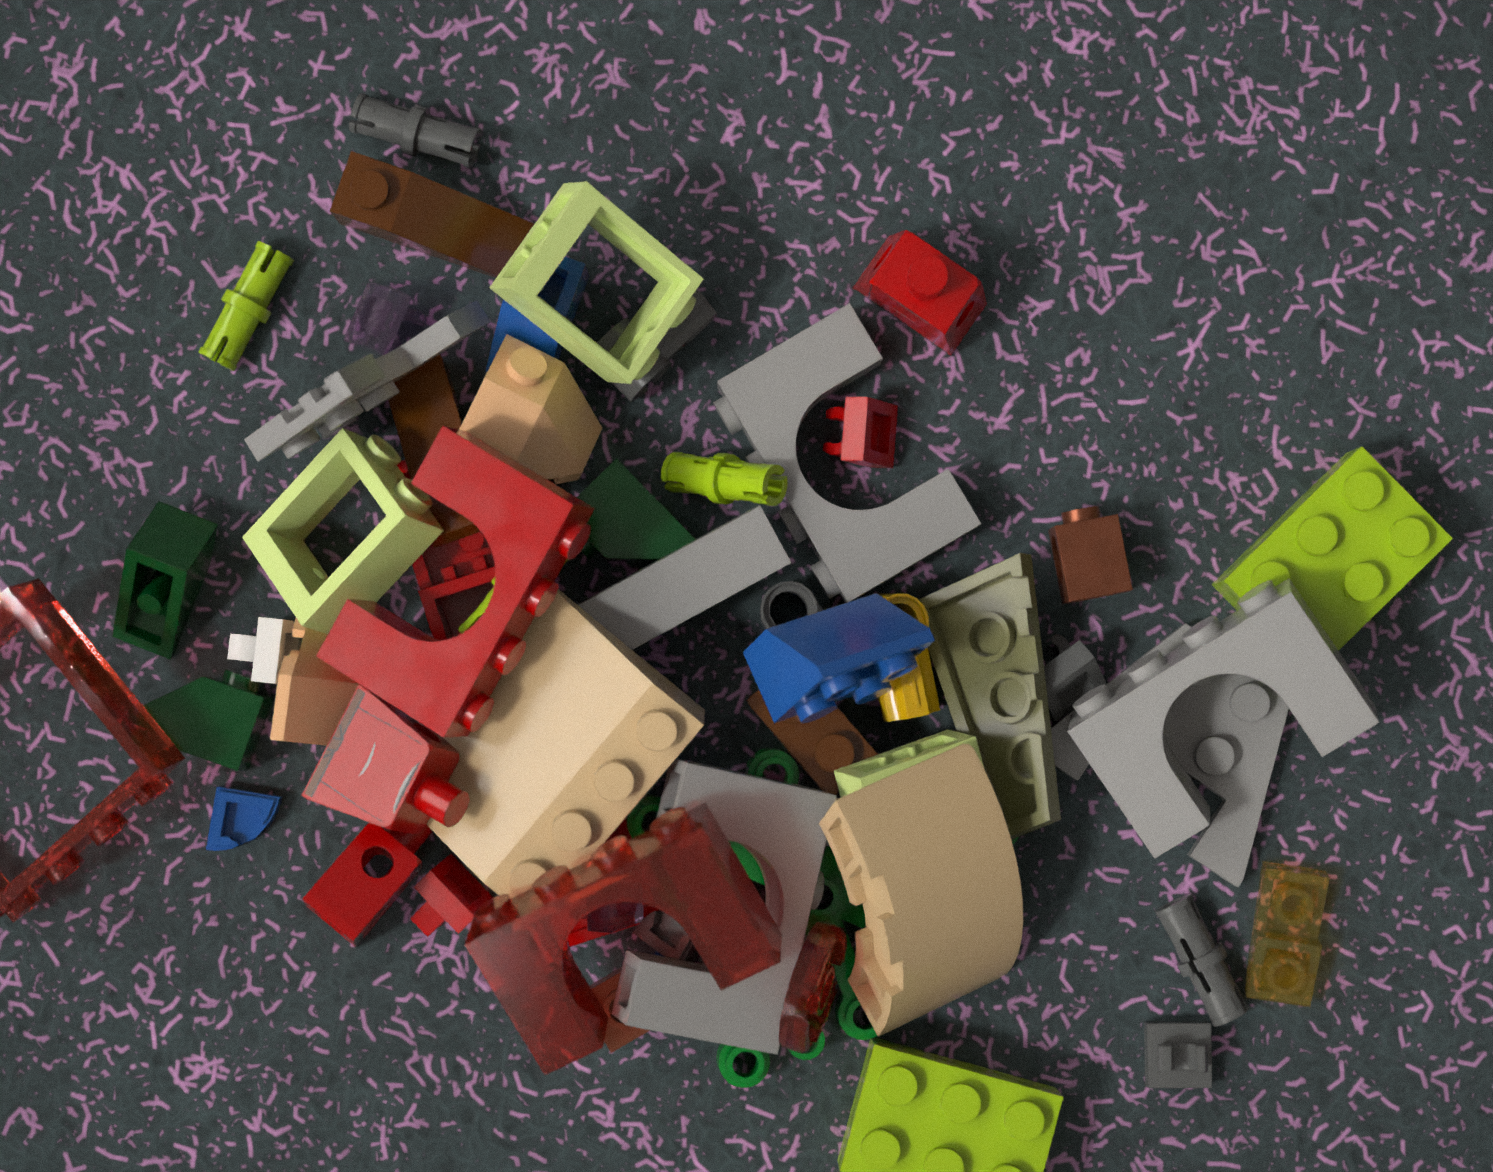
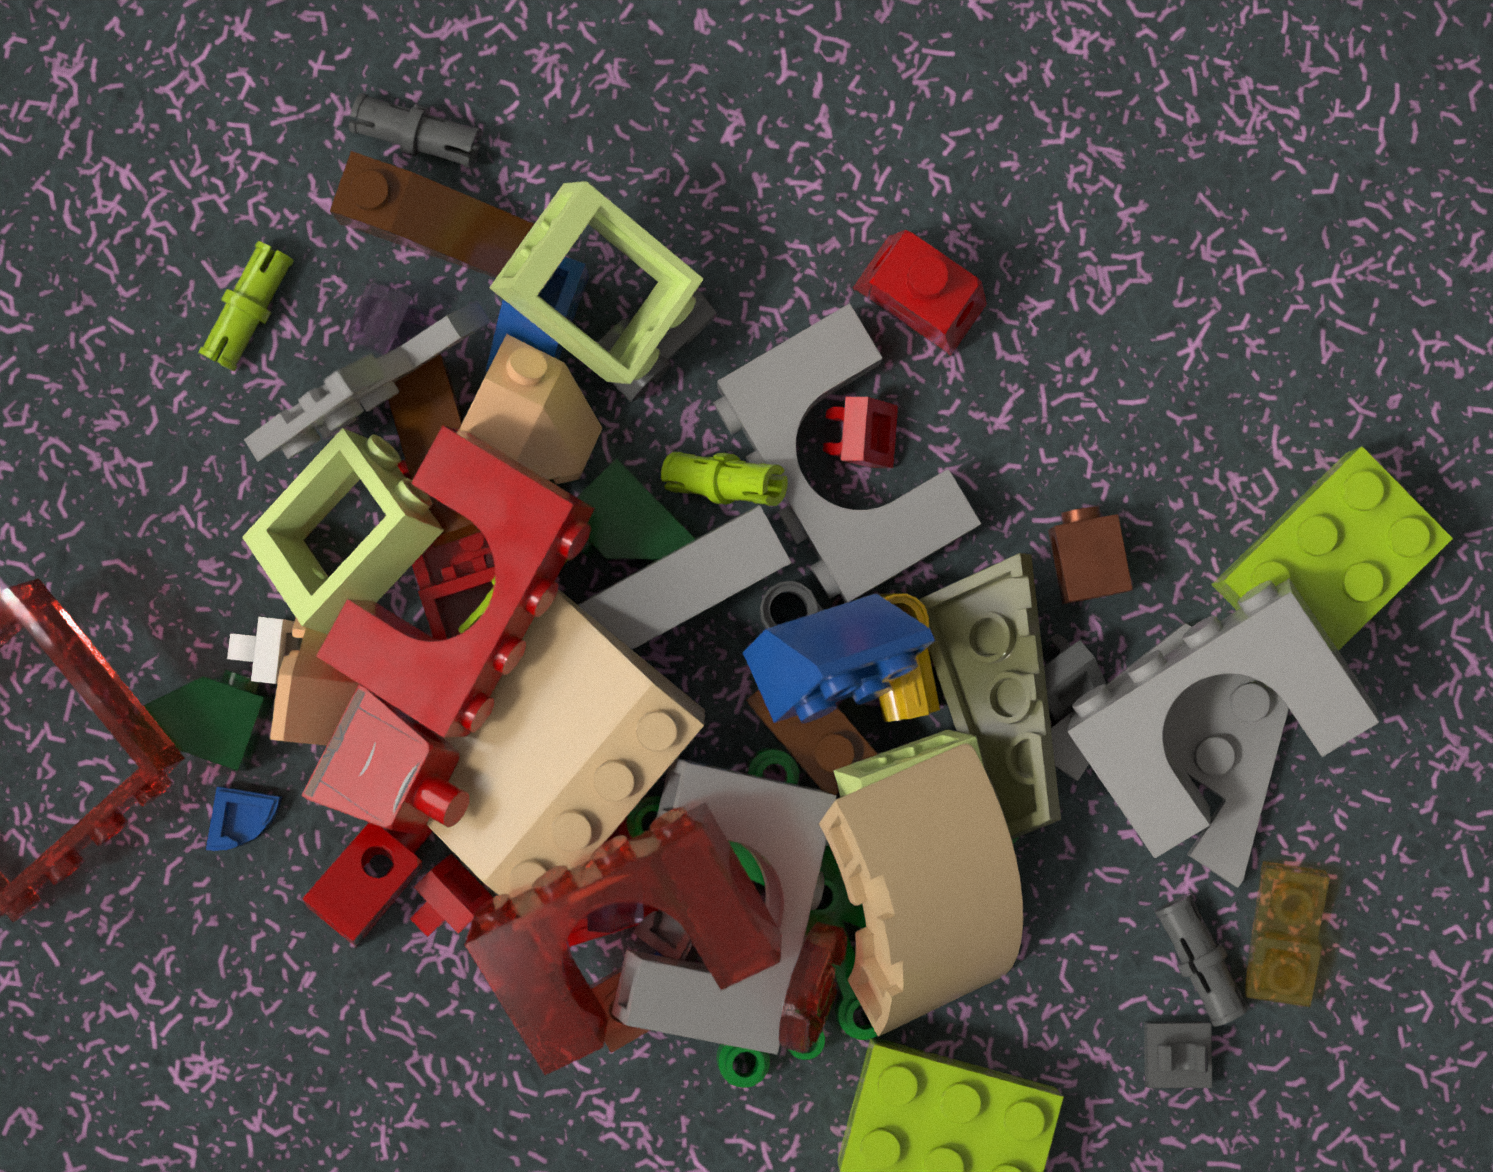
(163, 578): dark green slope -> none

